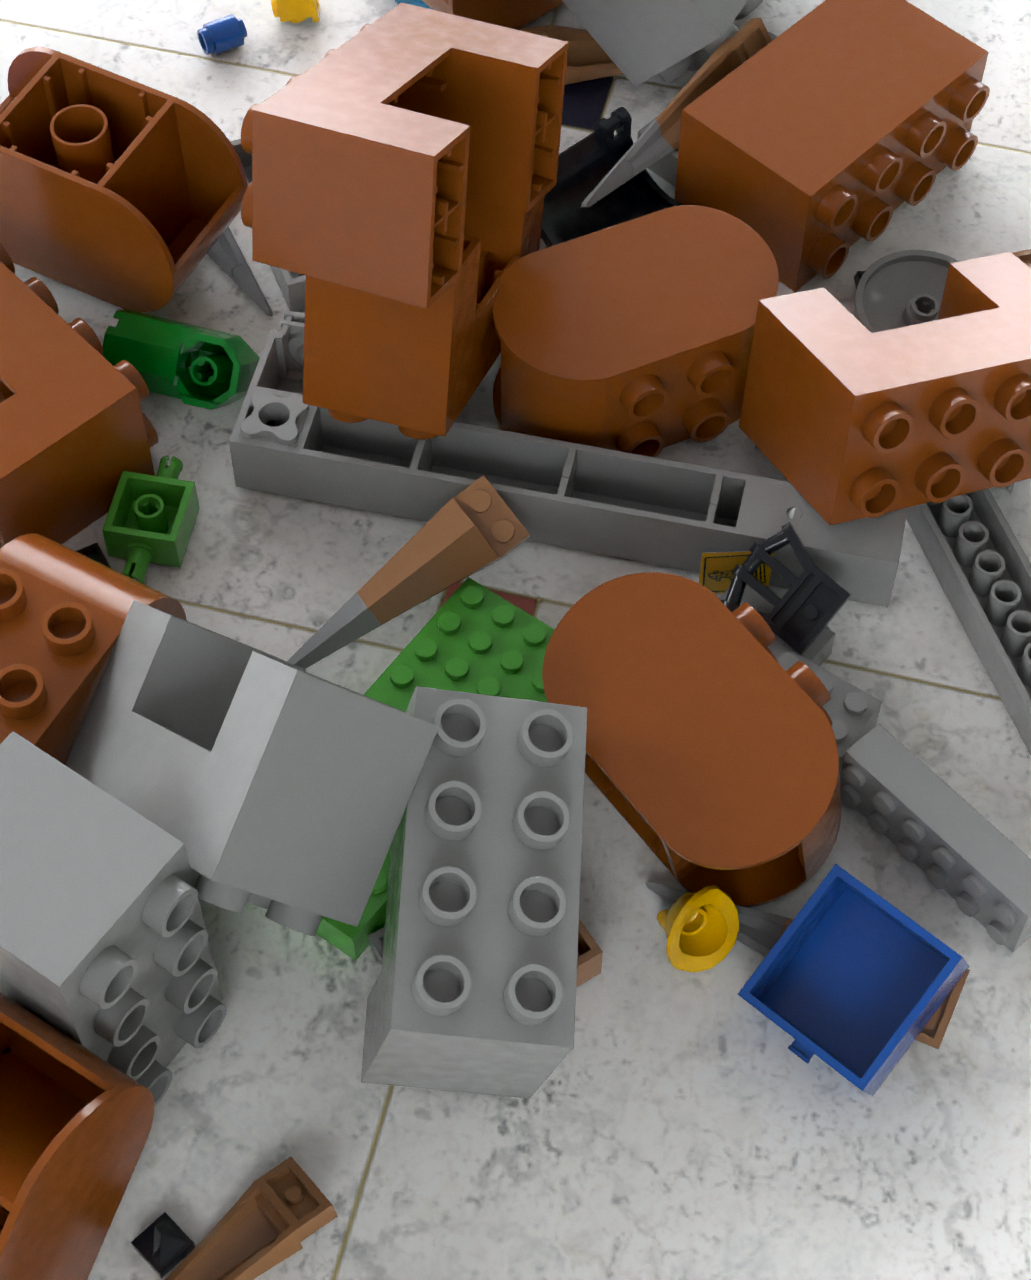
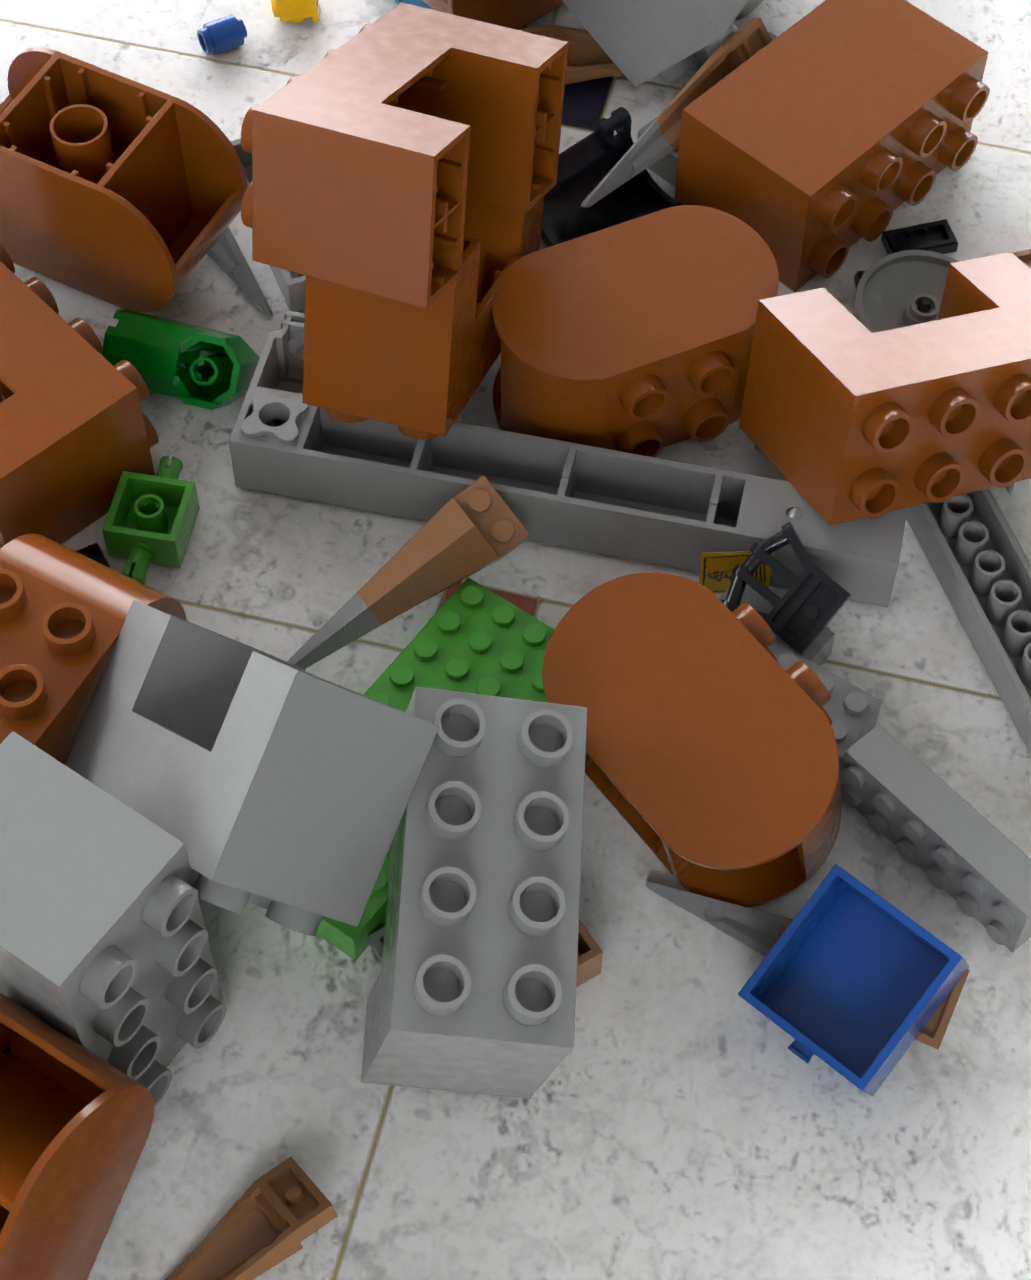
(163, 1245): black tile -> none
(700, 929): yellow helmet -> none
(930, 236): none -> black plate

